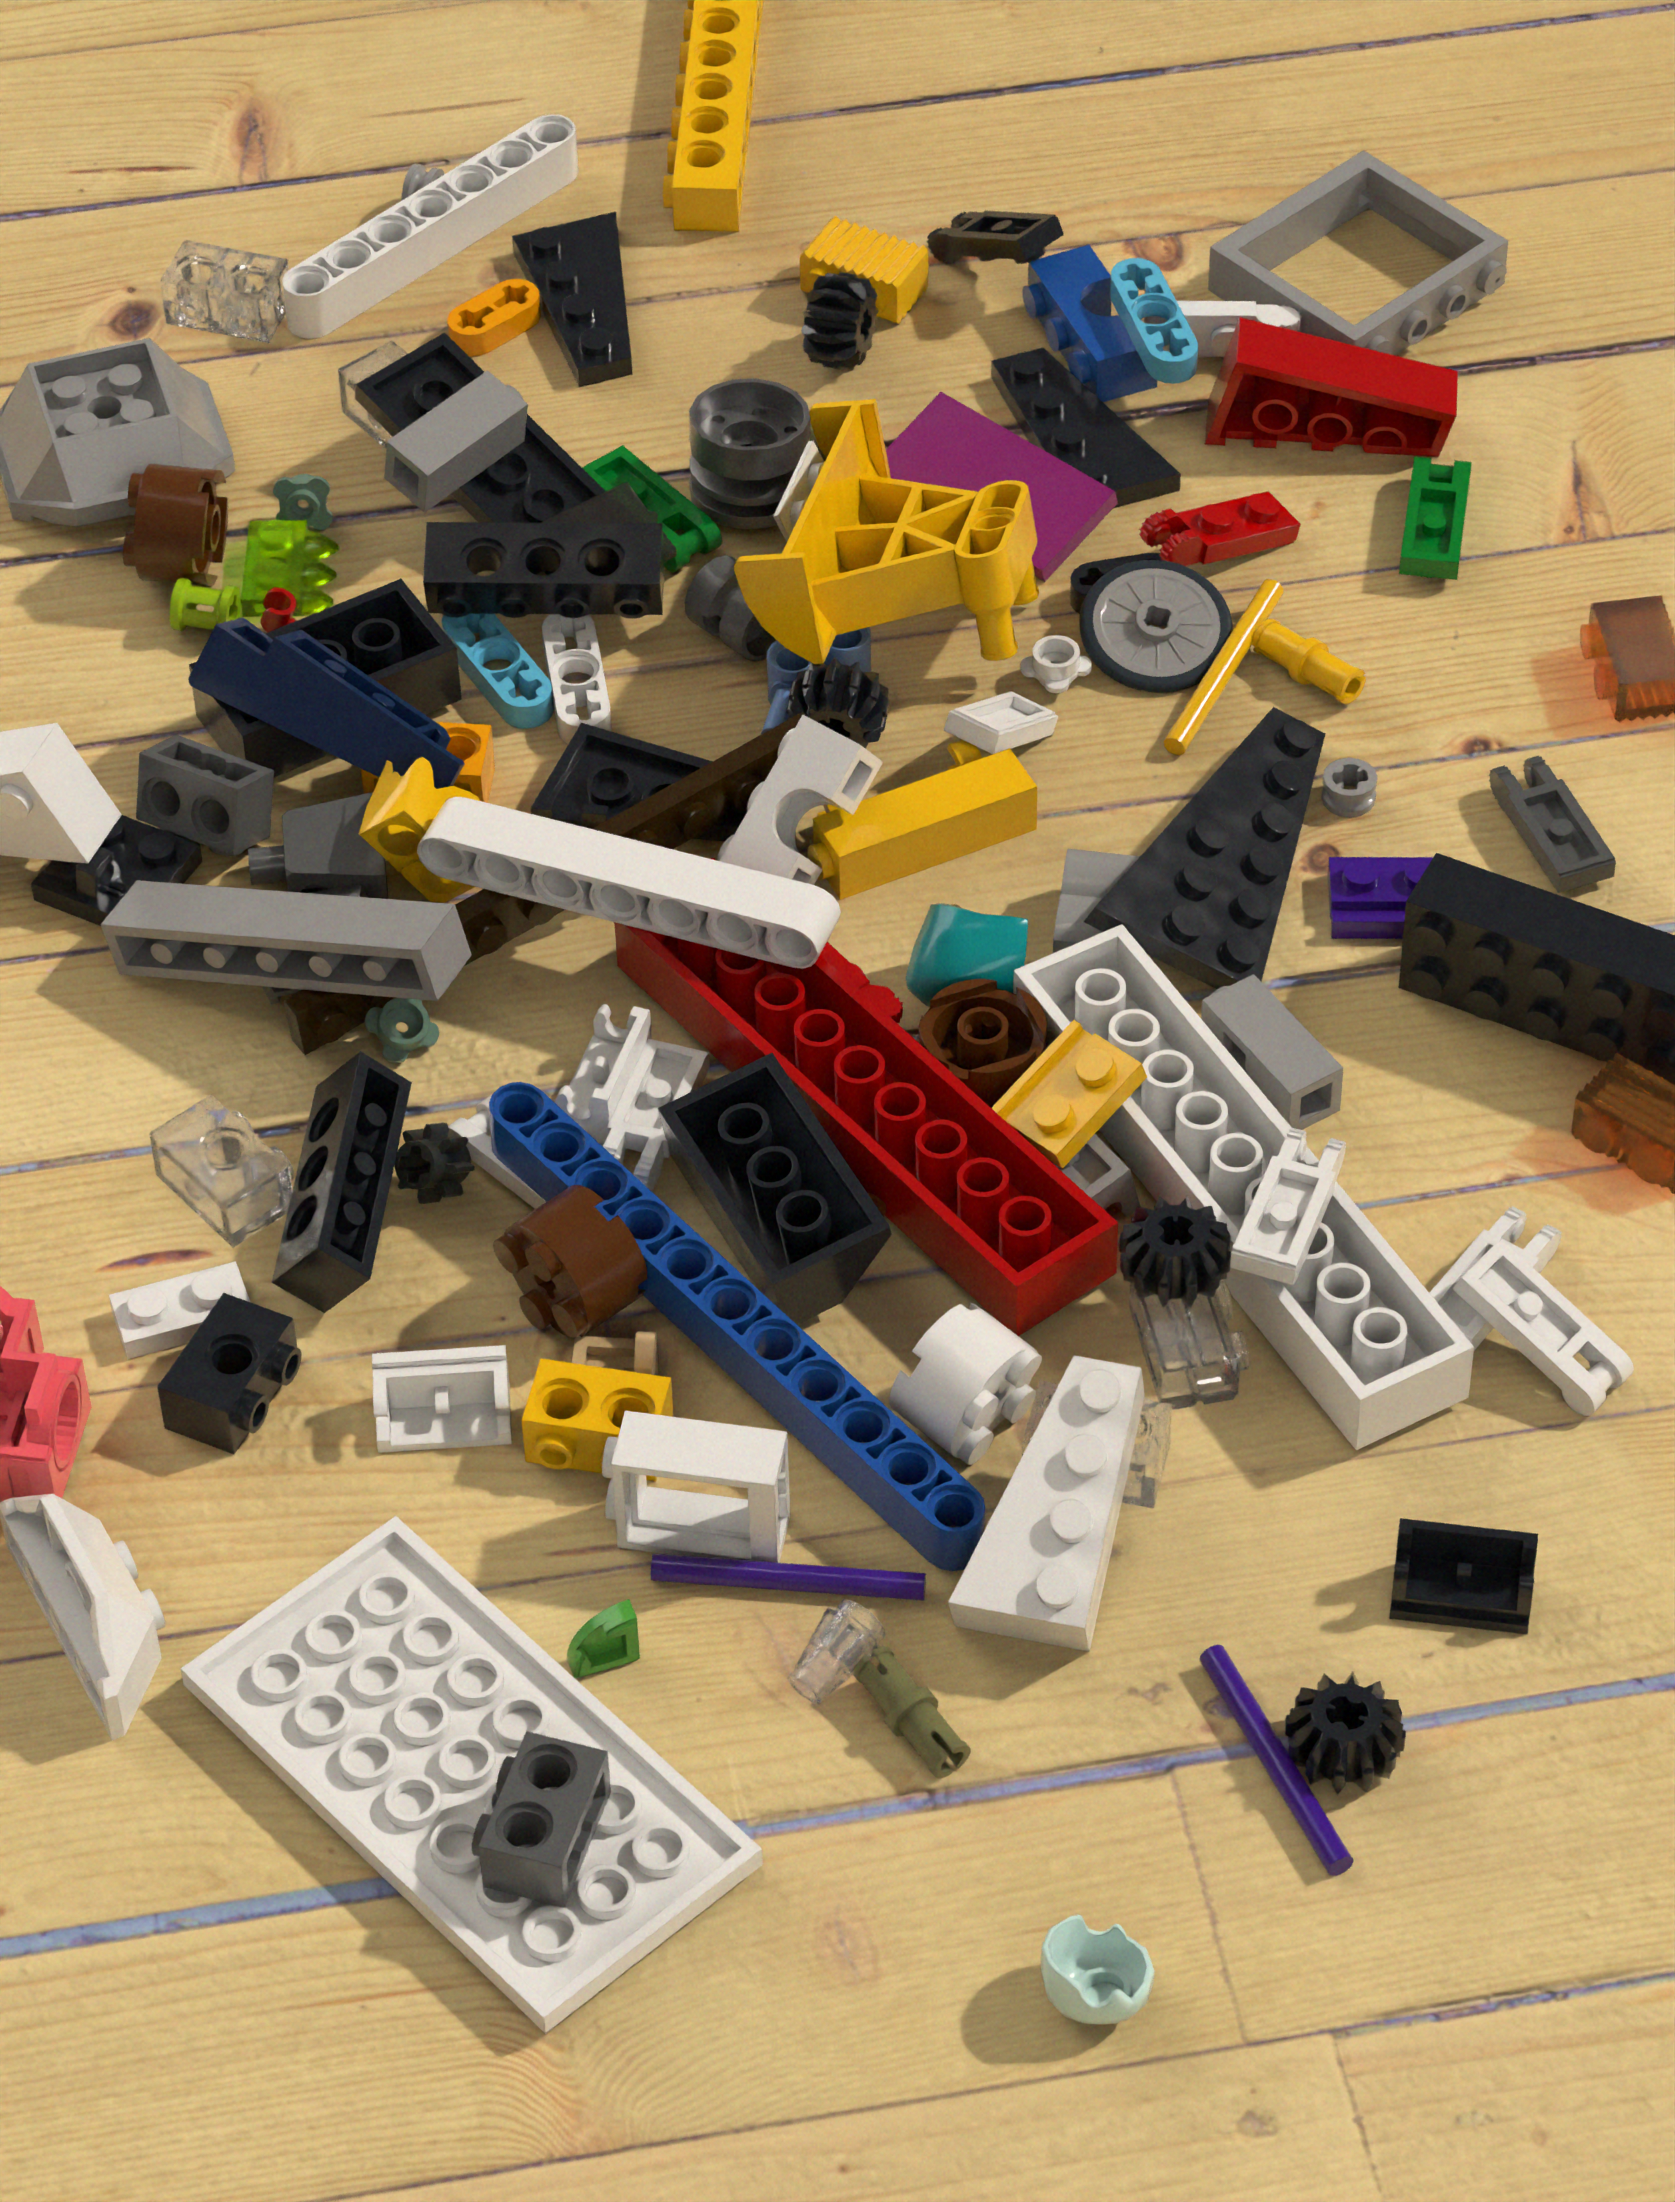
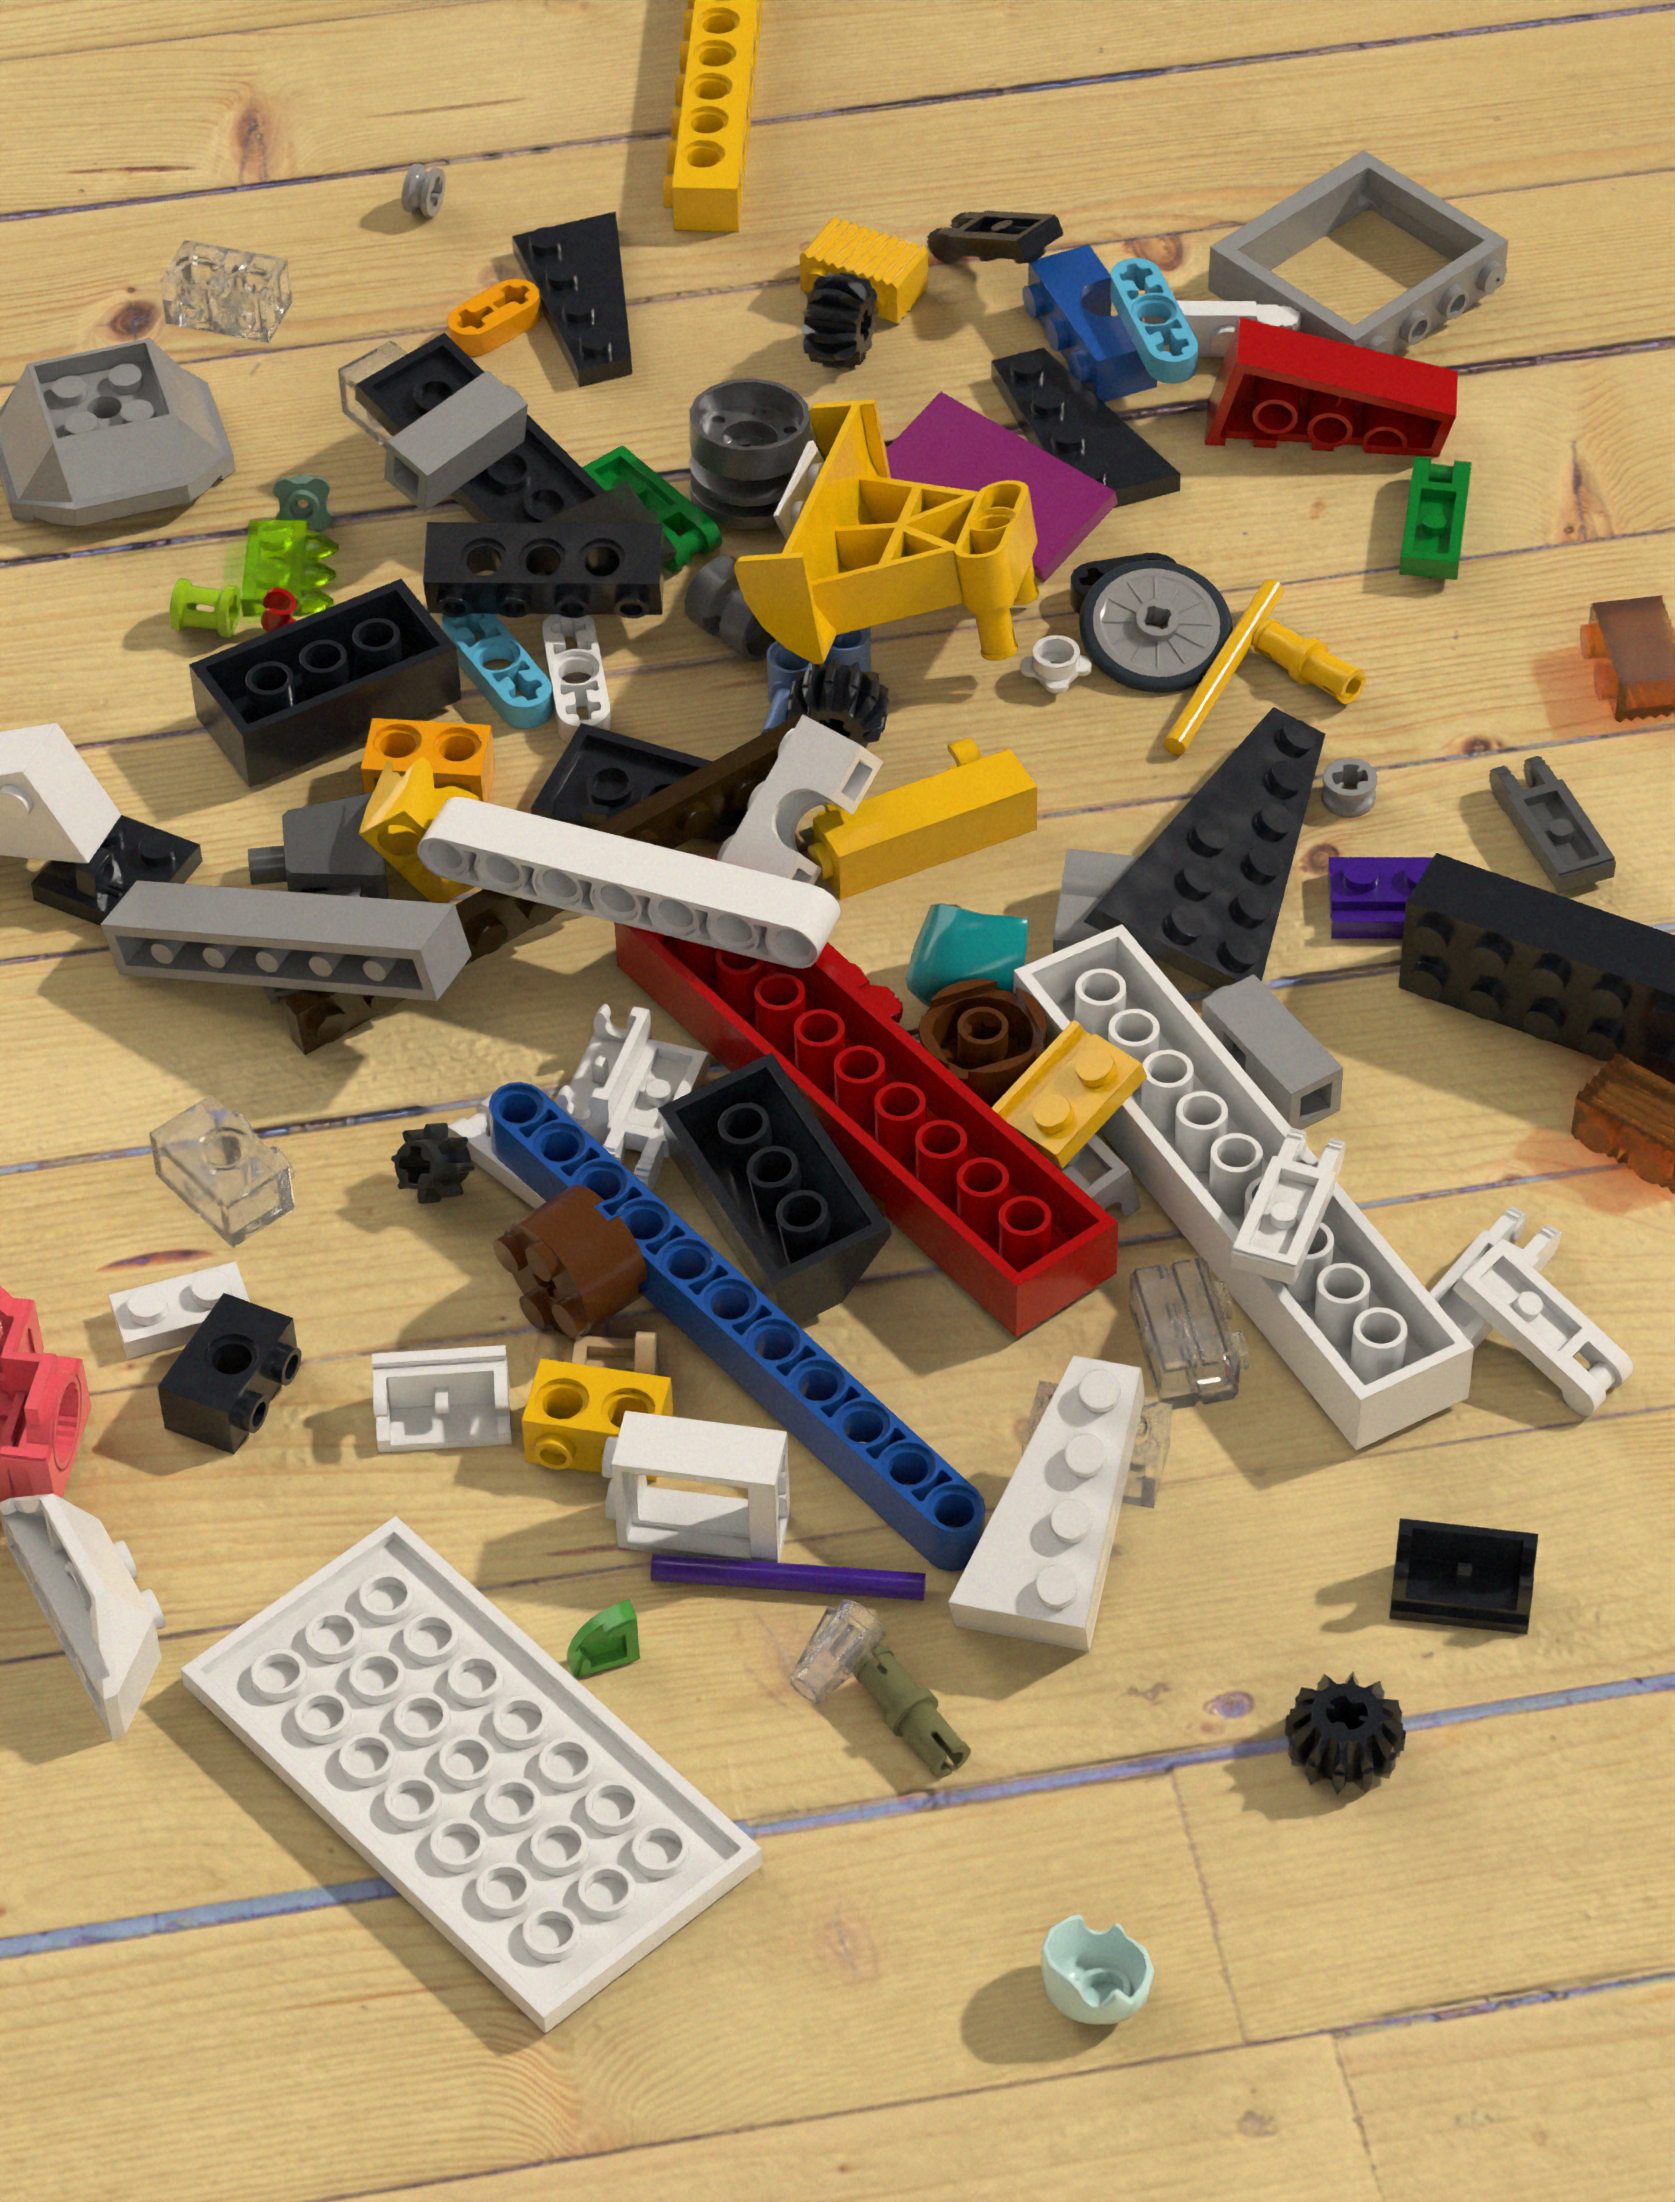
(176, 524): reddish brown brick -> none
(204, 795): dark grey brick -> none
(320, 700): dark blue wedge -> none
(342, 1183): black brick -> none
(398, 1044): sand green plate -> none
(430, 226): white beam -> none
(554, 1820): dark grey brick -> none
(966, 1381): white brick -> none
(1001, 722): white tile -> none
(1175, 1252): black gear -> none
(1221, 530): red hinge -> none
(1276, 1760): dark purple bar -> none

